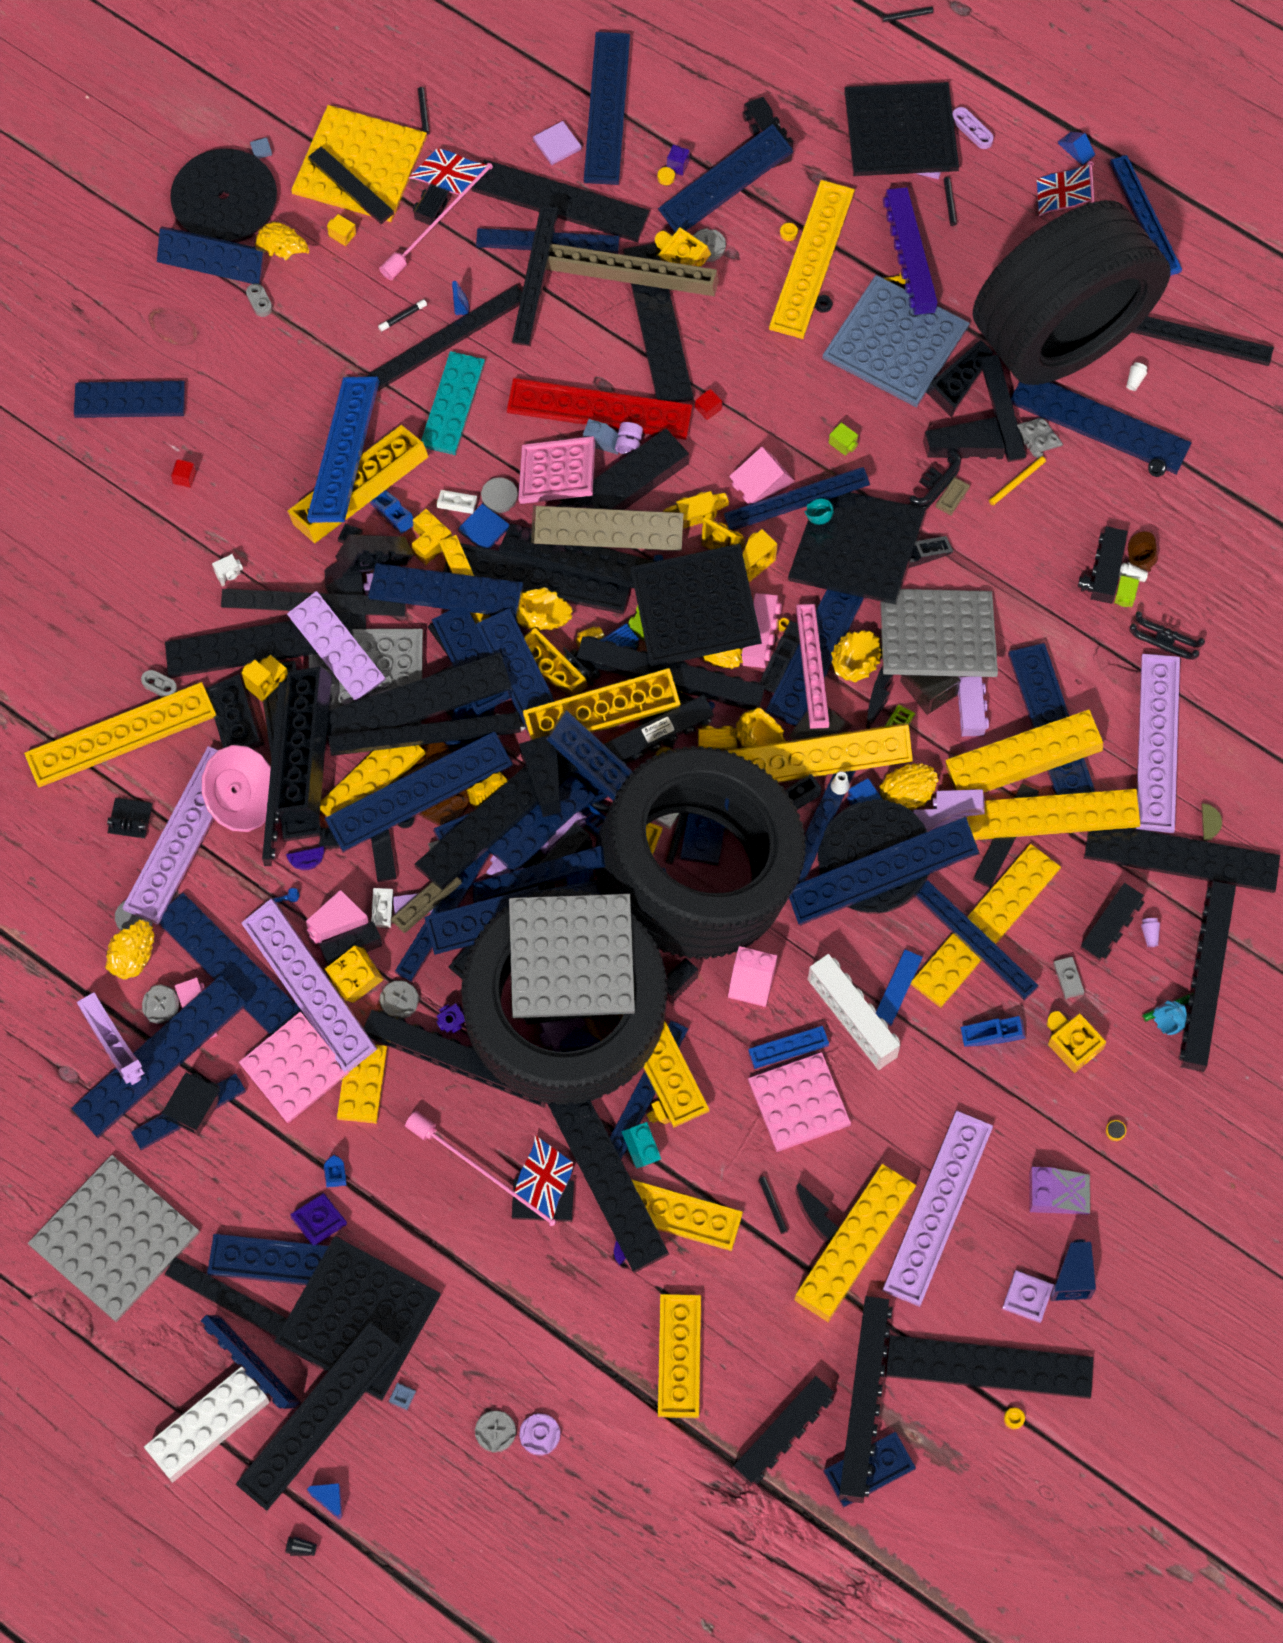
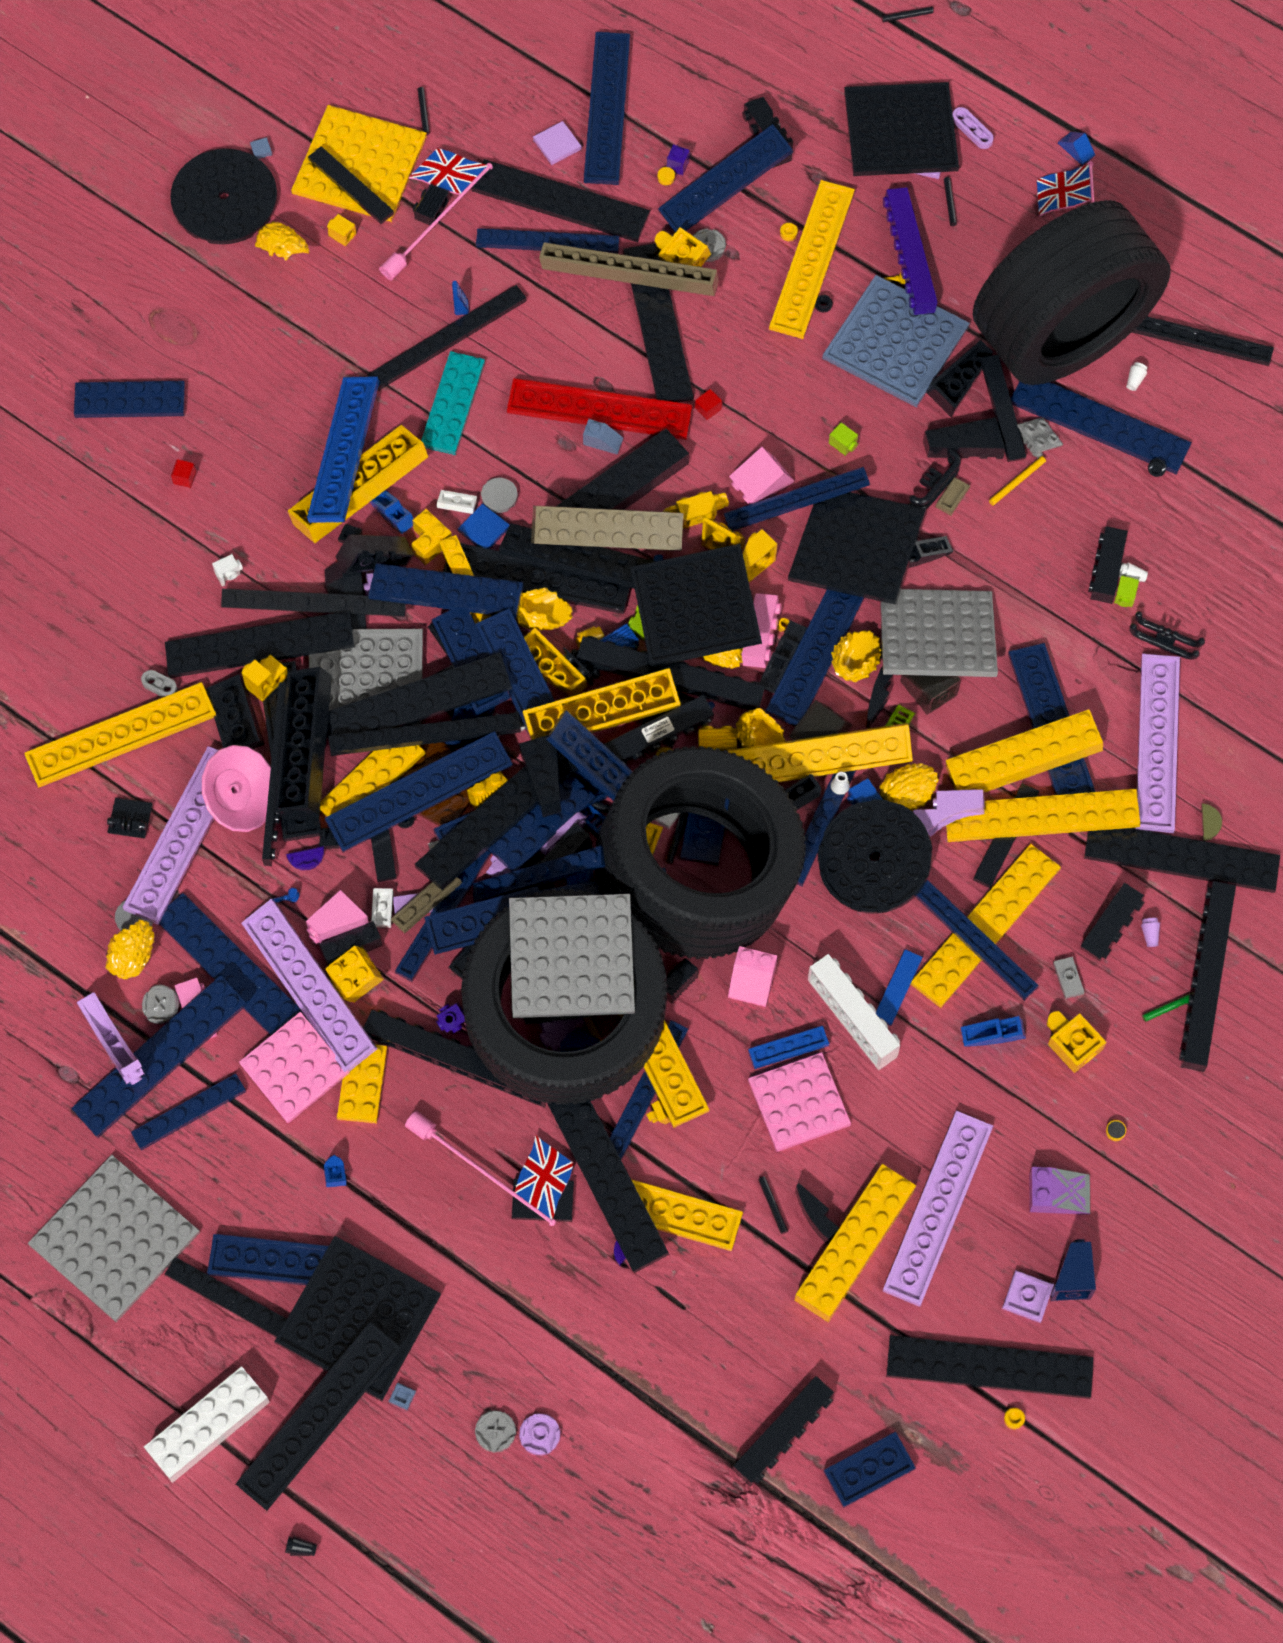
(192, 1103): black brick -> none
(210, 255): dark blue plate -> none
(254, 1366): dark blue plate -> none
(257, 299): light grey plate -> none
(318, 1219): dark purple tile -> none
(329, 1497): blue slope -> none
(336, 646): lavender plate -> none
(399, 999): light grey tile -> none
(402, 315): black bar -> none
(535, 275): black tile -> none
(557, 470): bright pink plate -> none
(628, 438): lavender wheel -> none
(641, 1145): teal brick -> none
(679, 1356): yellow plate -> none
(812, 666): bright pink tile -> none
(819, 511): teal hair -> none
(864, 1400): black brick -> none
(883, 871): dark blue plate -> none
(972, 706): lavender brick -> none
(1084, 582): black plate -> none
(1143, 210): blue tile -> none
(1143, 550): reddish brown piece -> none
(1170, 1017): dark azure hair -> none

